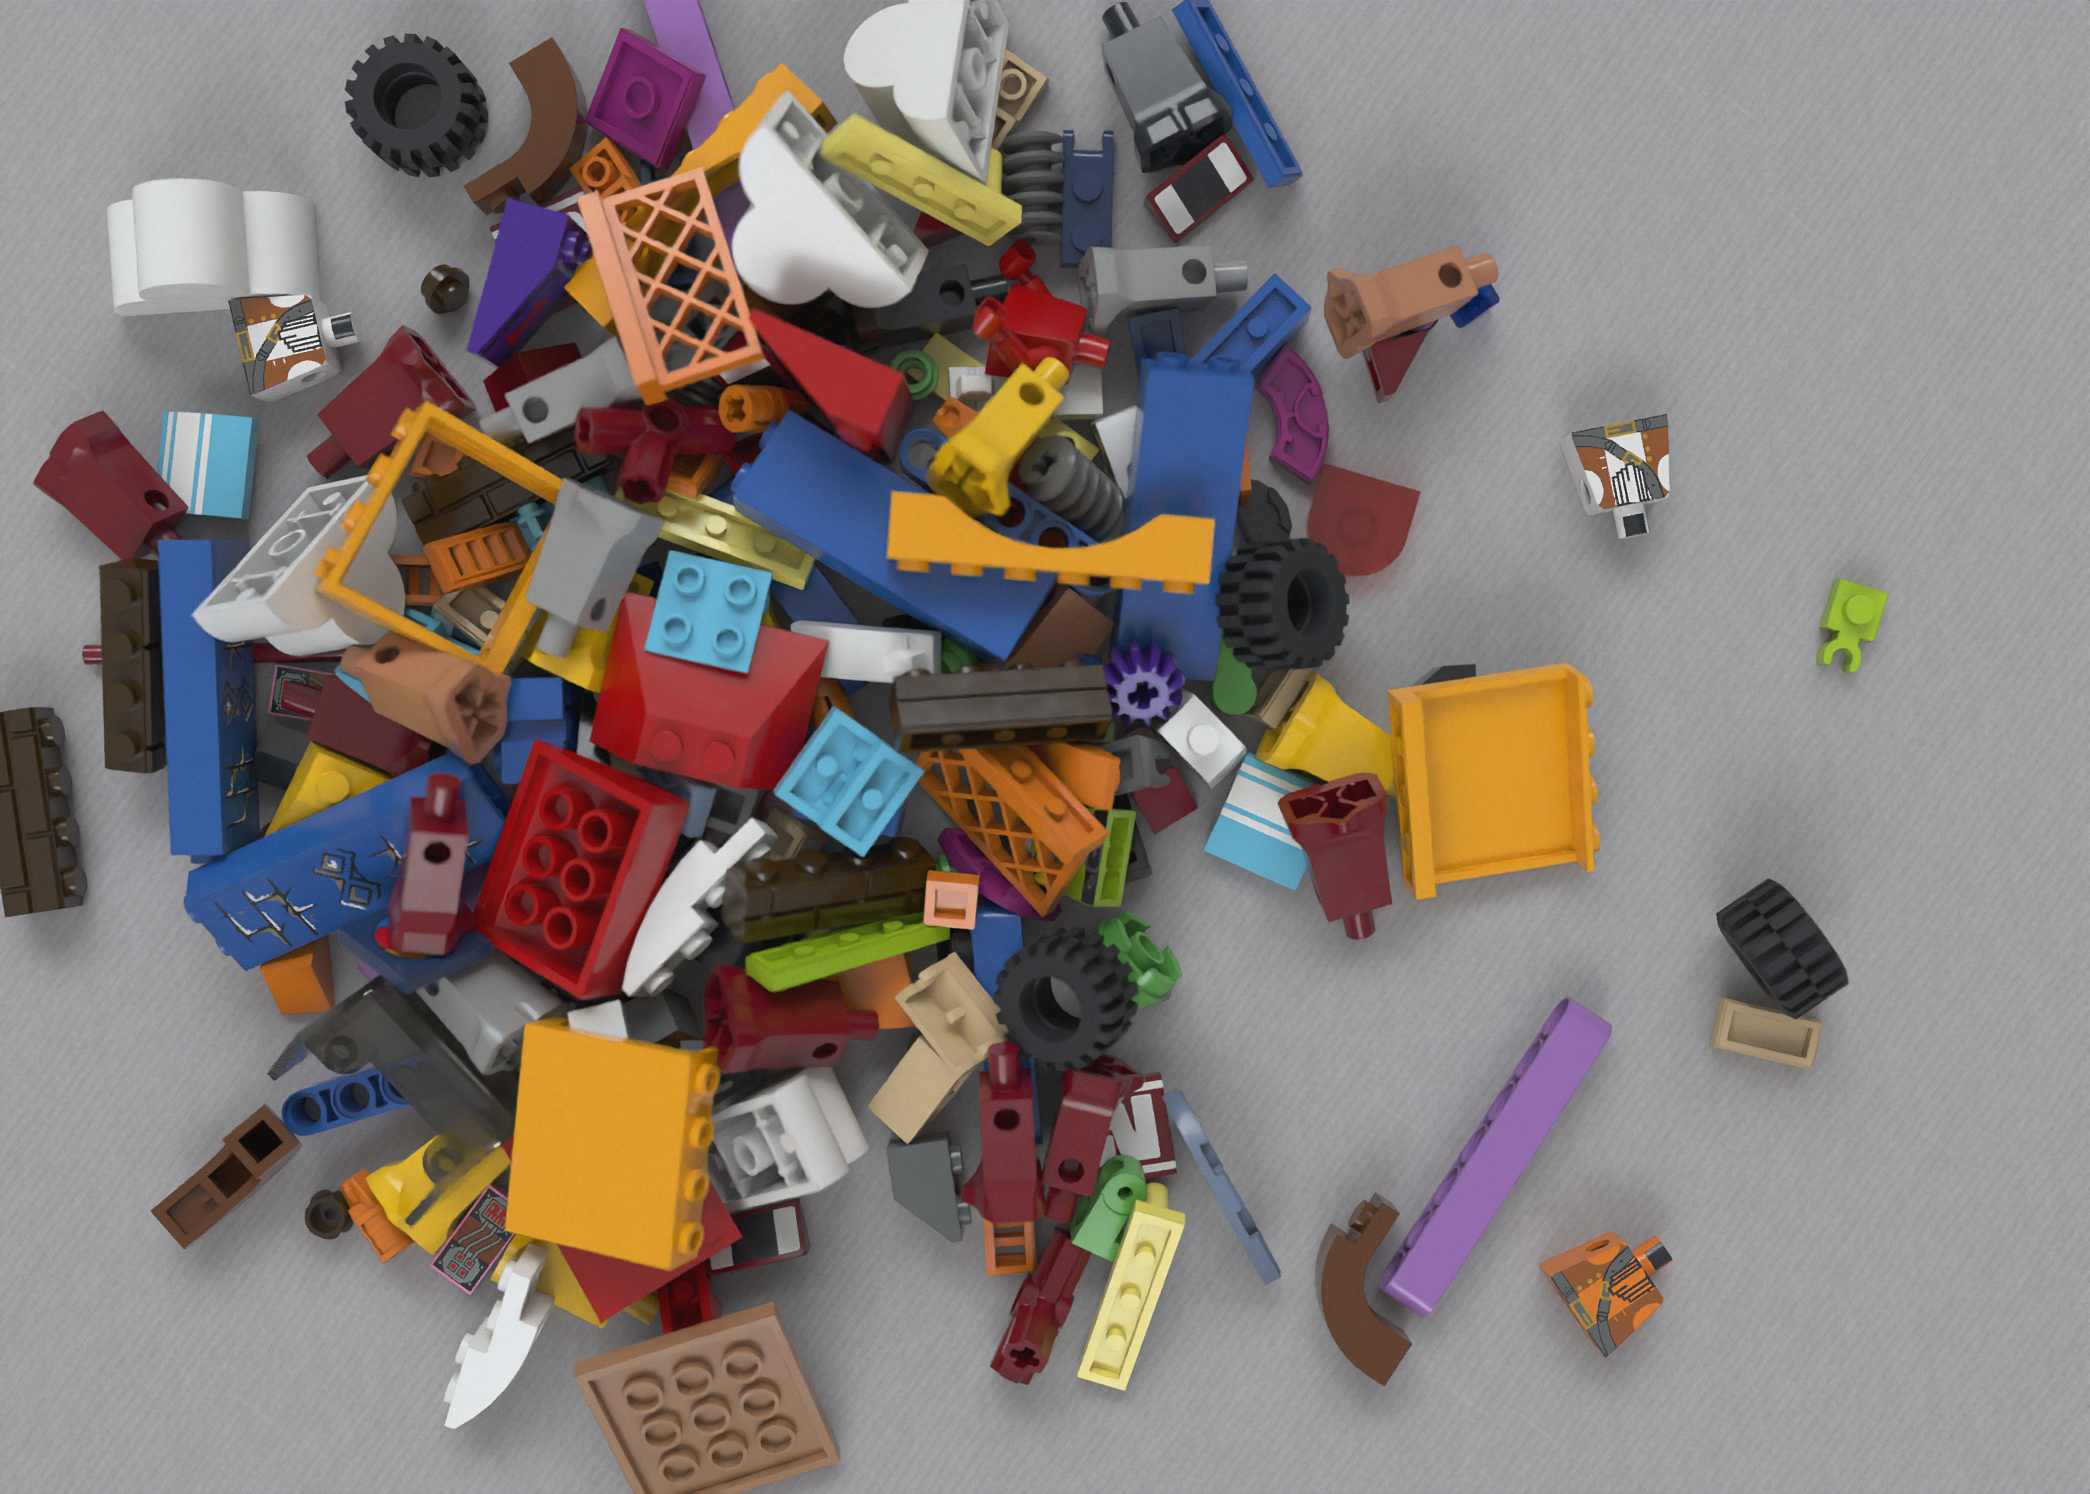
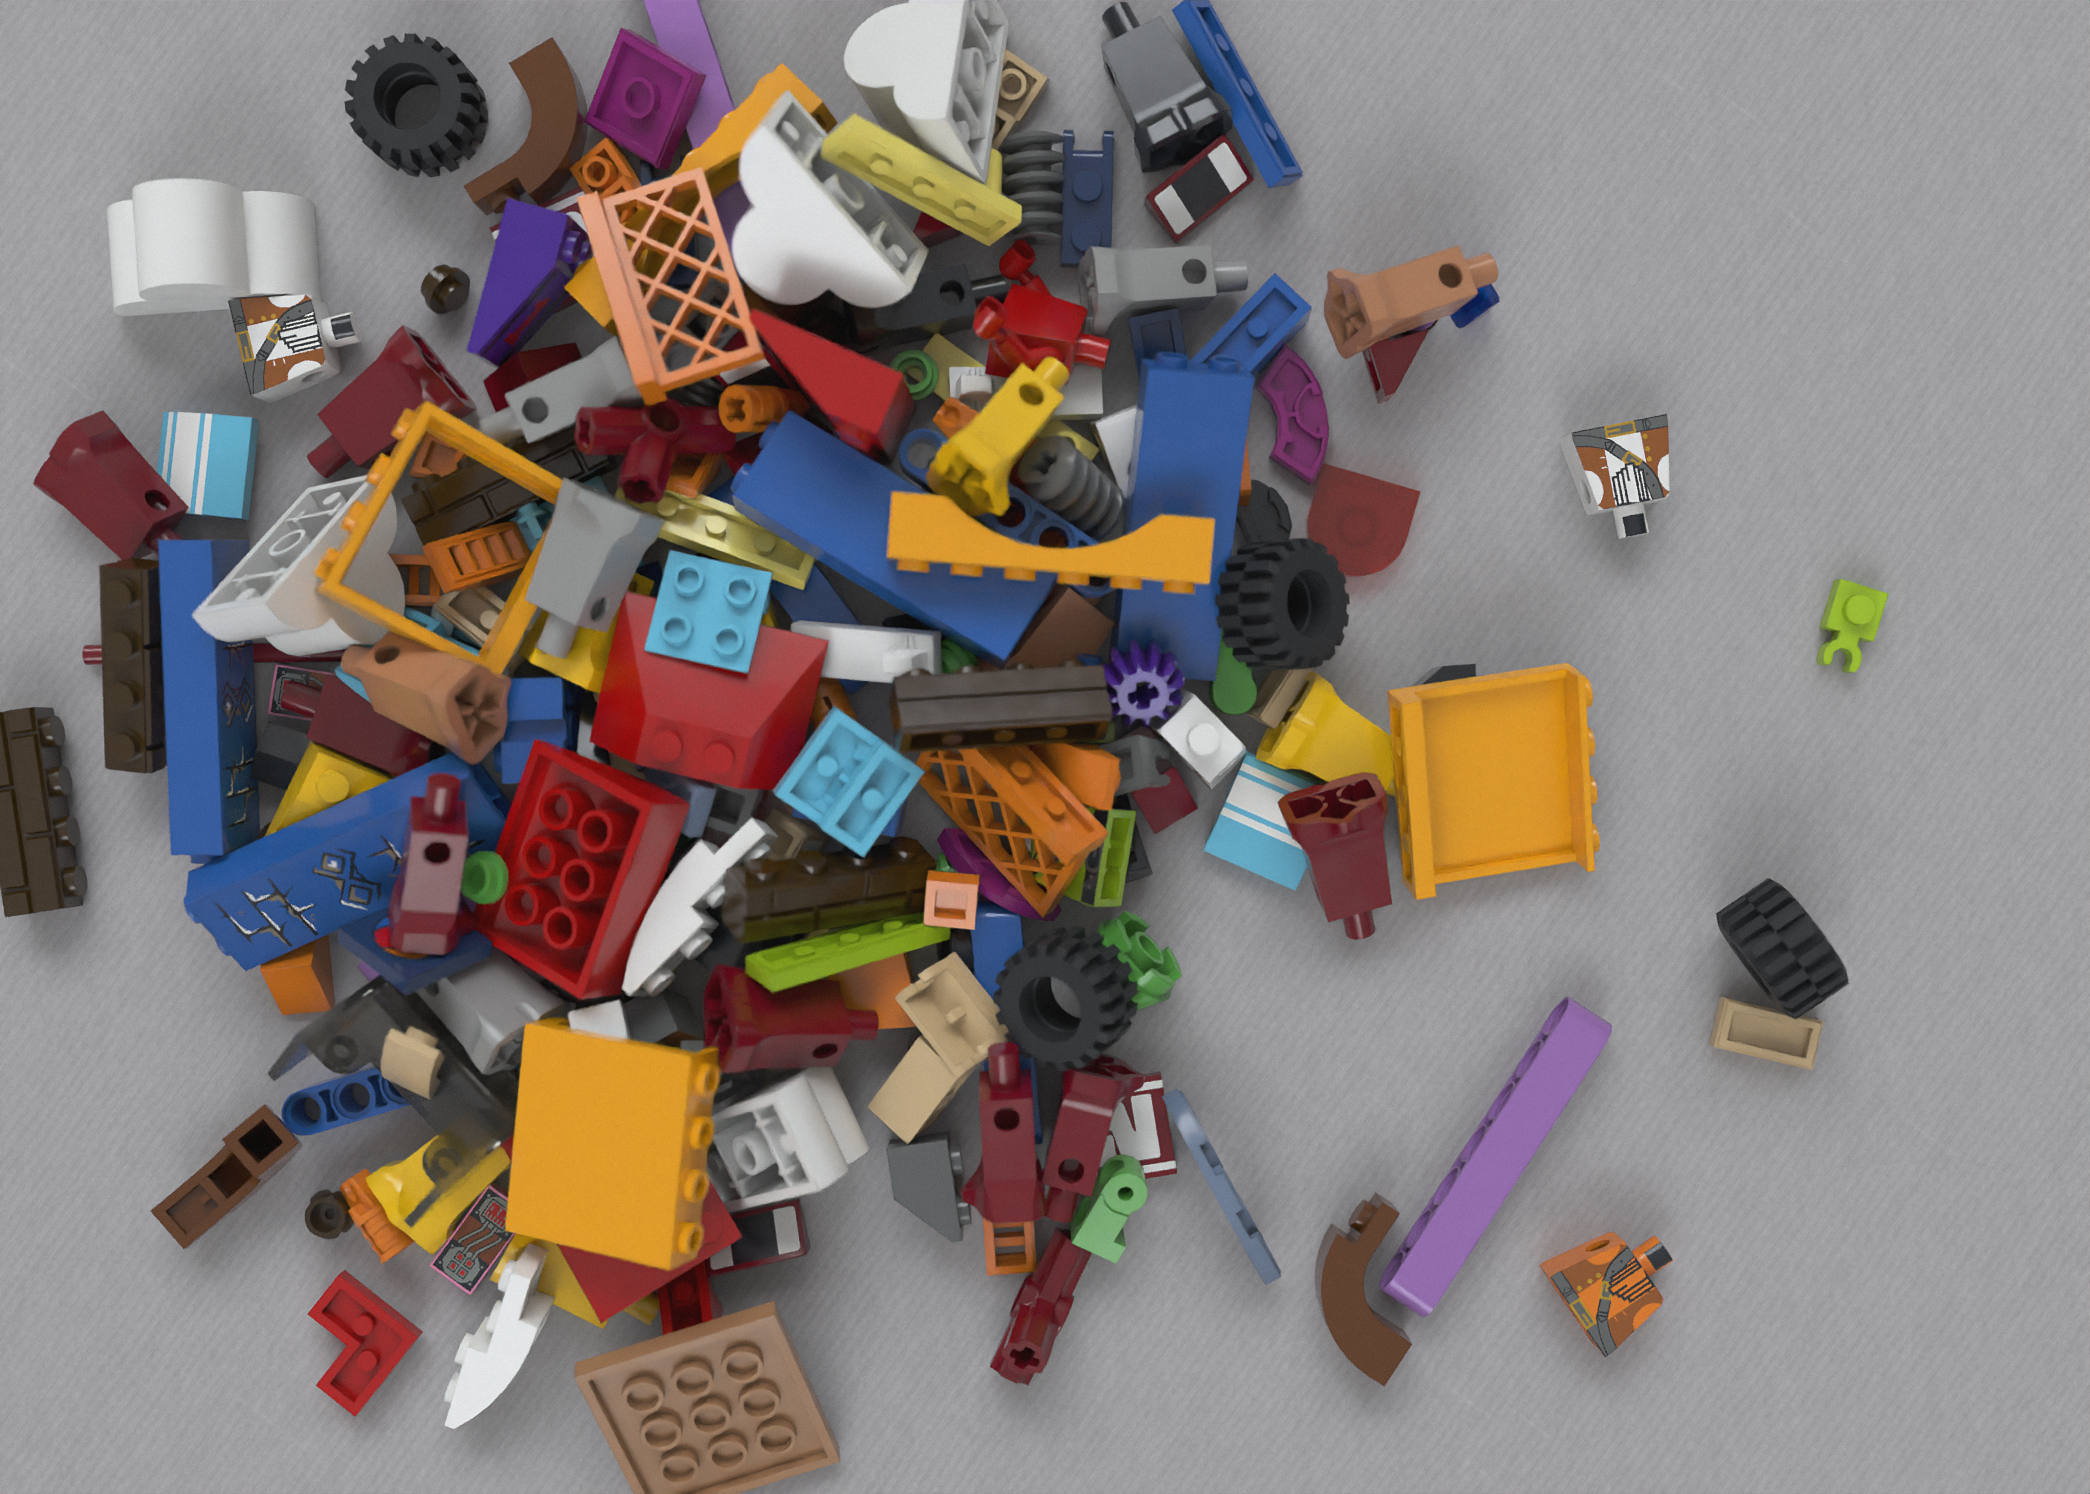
(374, 1338): none -> red plate
(412, 1061): none -> tan slope
(484, 877): none -> bright green plate
(1132, 1290): light yellow piece -> none

